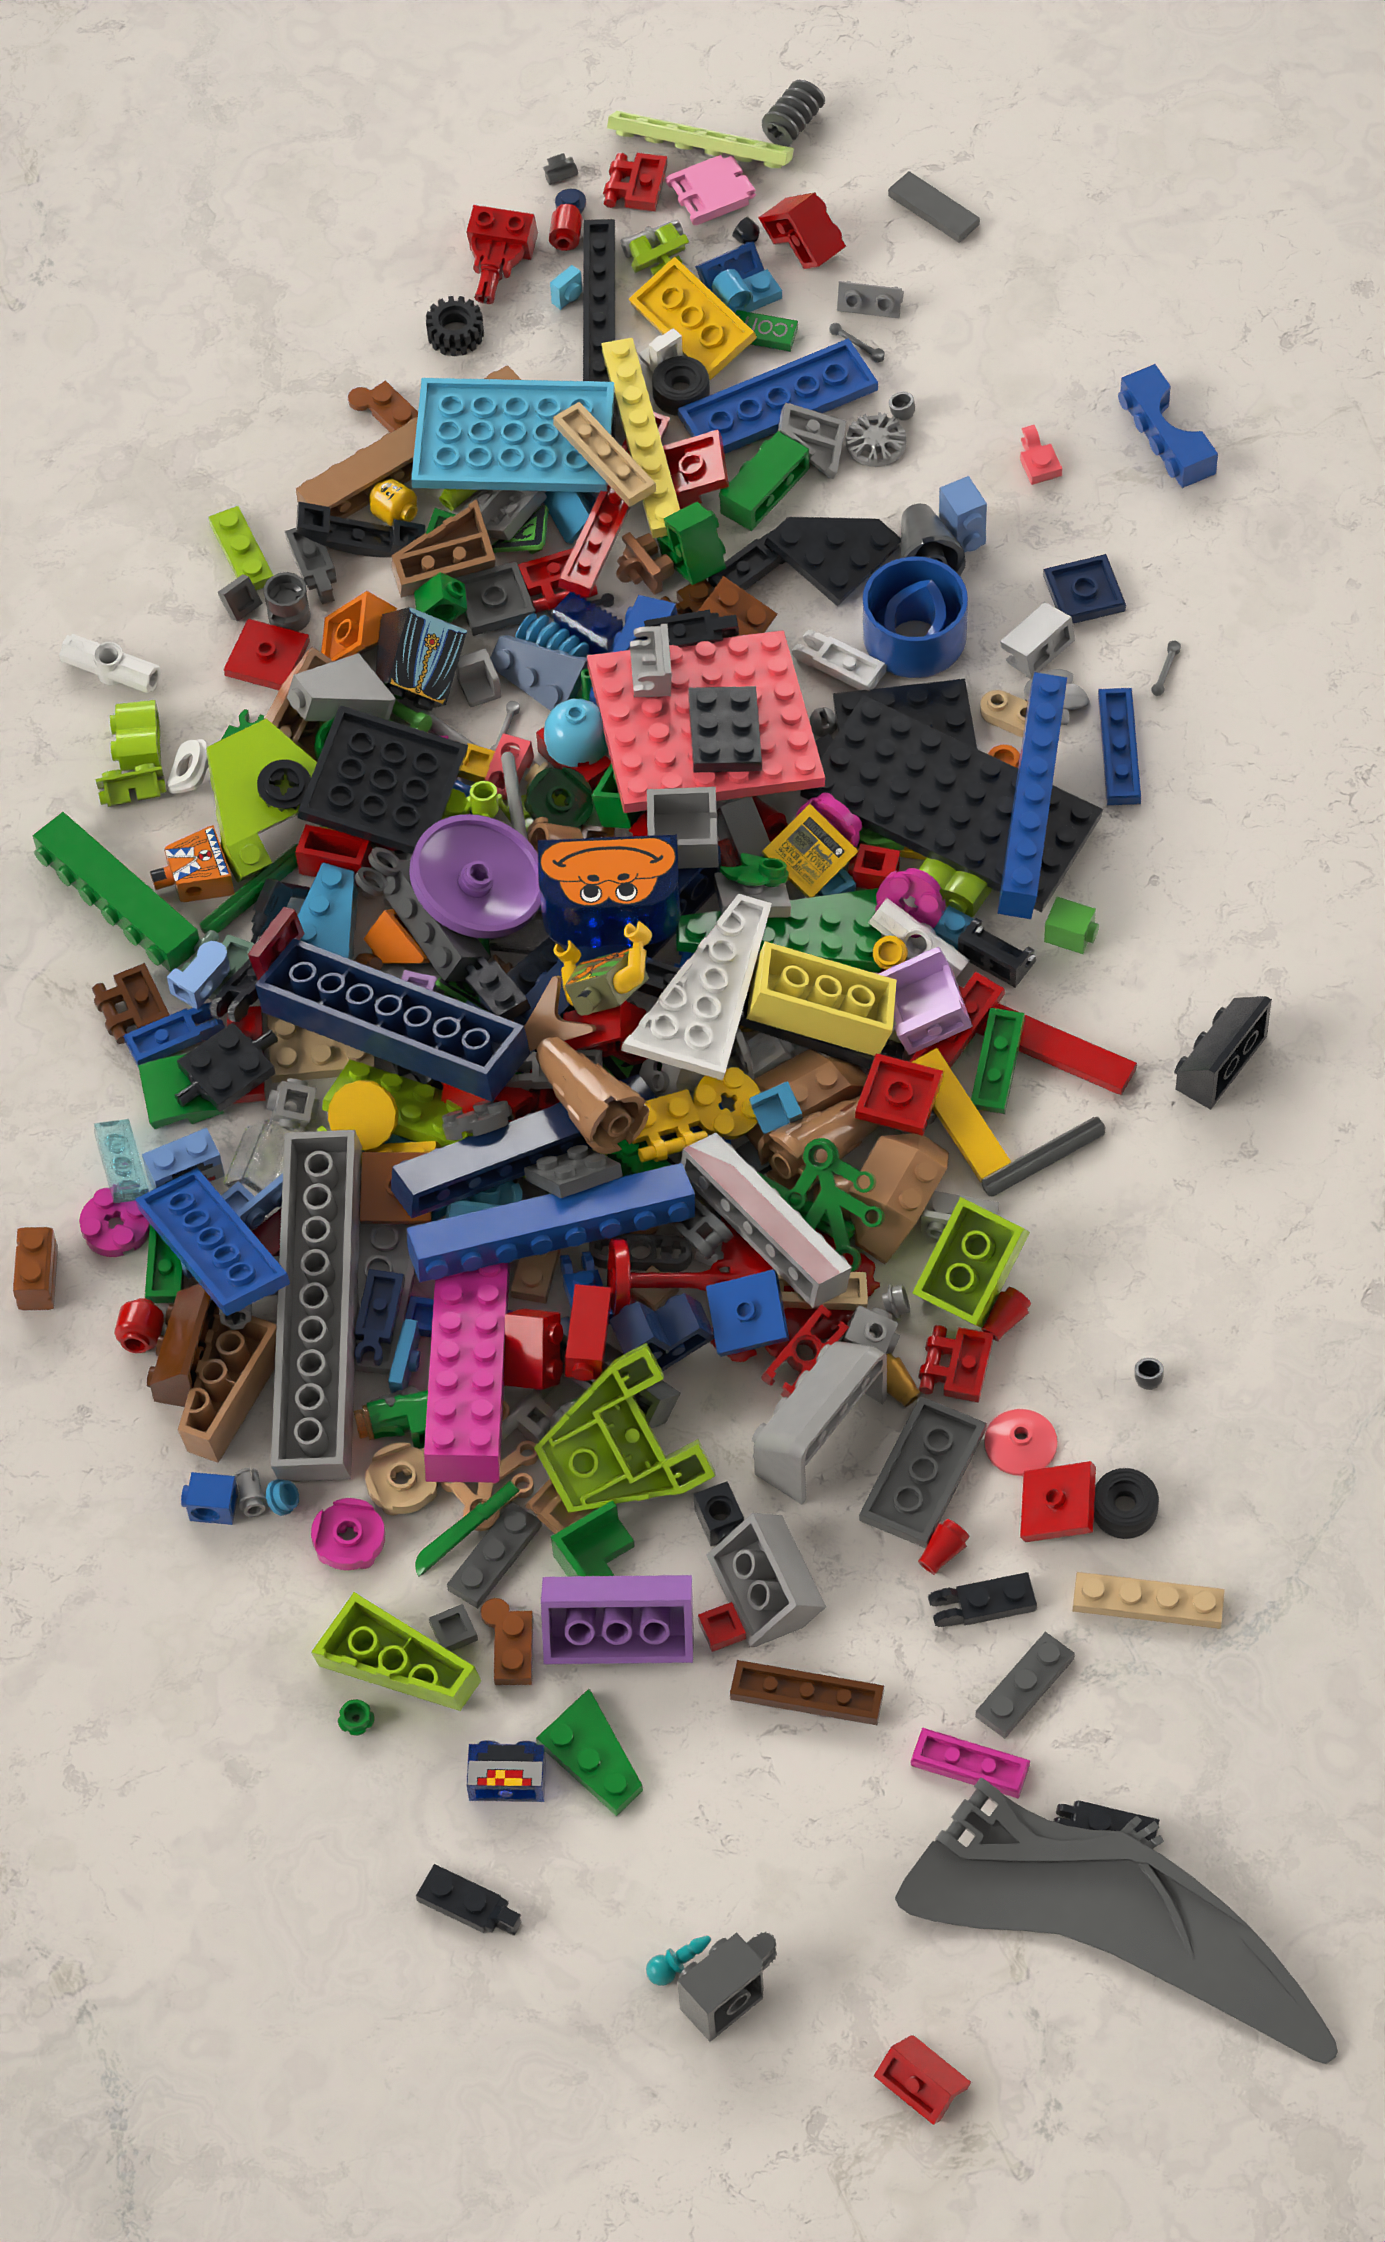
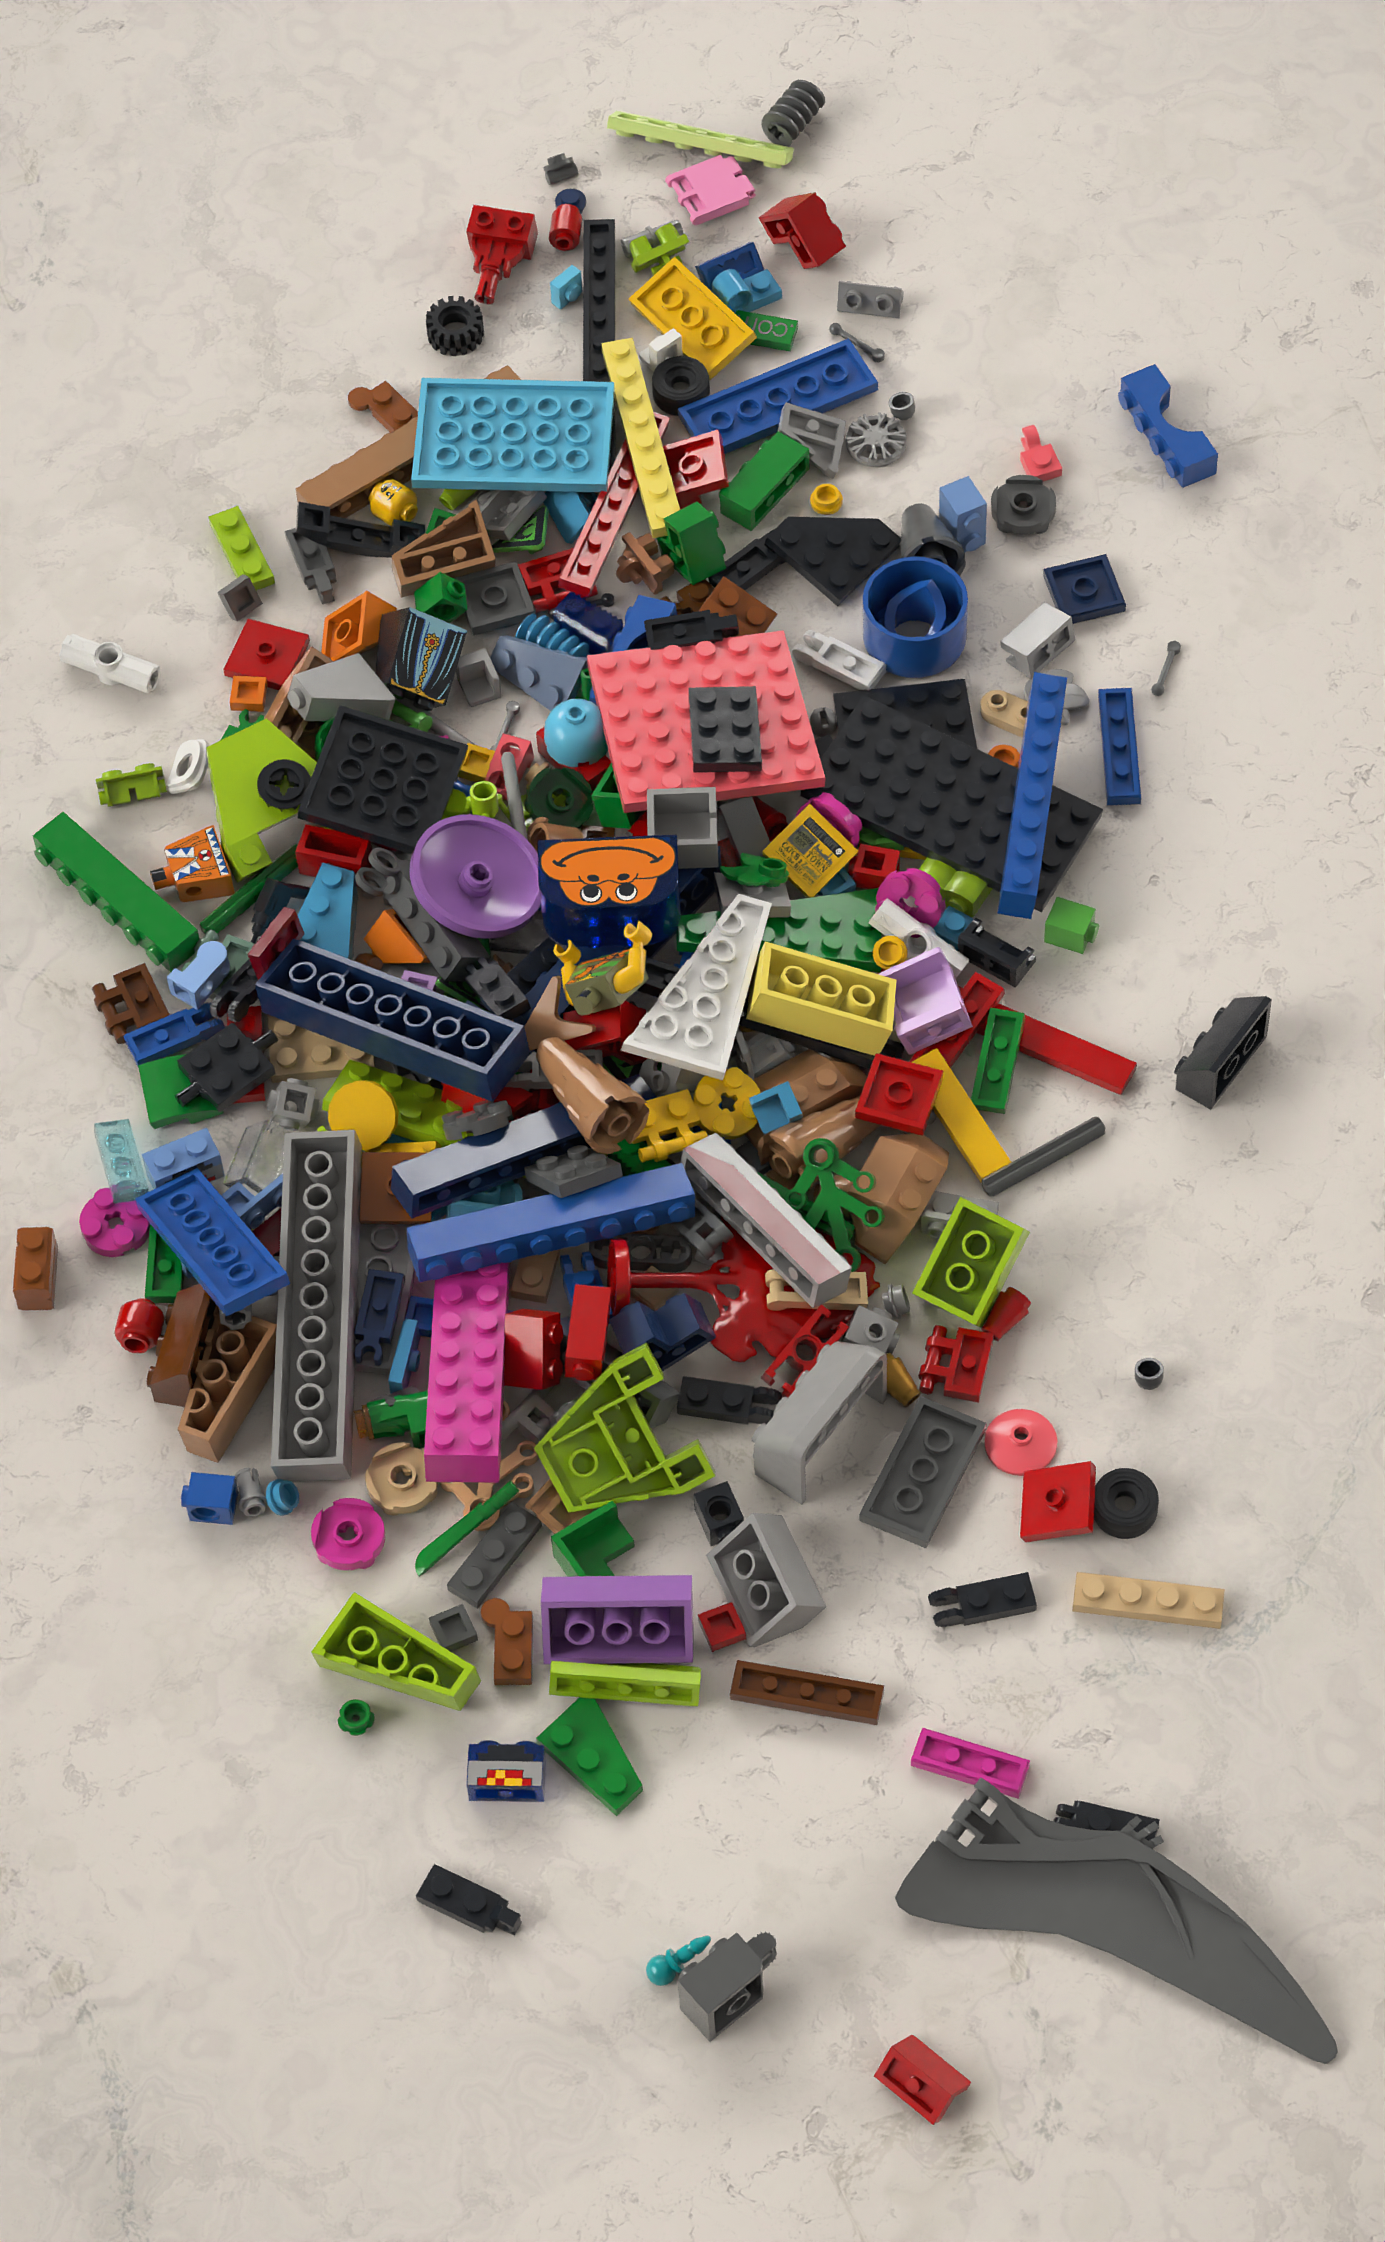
(136, 734): lime brick -> none
(248, 693): none -> orange plate
(287, 601): dark grey wheel -> none
(604, 454): tan plate -> none
(627, 1682): none -> lime panel
(644, 184): red plate -> none
(651, 662): light grey hinge -> none
(726, 1401): none -> black hinge
(746, 231): black hinge -> none
(747, 1313): blue plate -> none
(826, 499): none -> yellow plate
(933, 206): dark grey tile -> none
(943, 1545): red cone -> none
(1023, 520): none -> dark grey plate
(1025, 1685): dark grey plate -> none

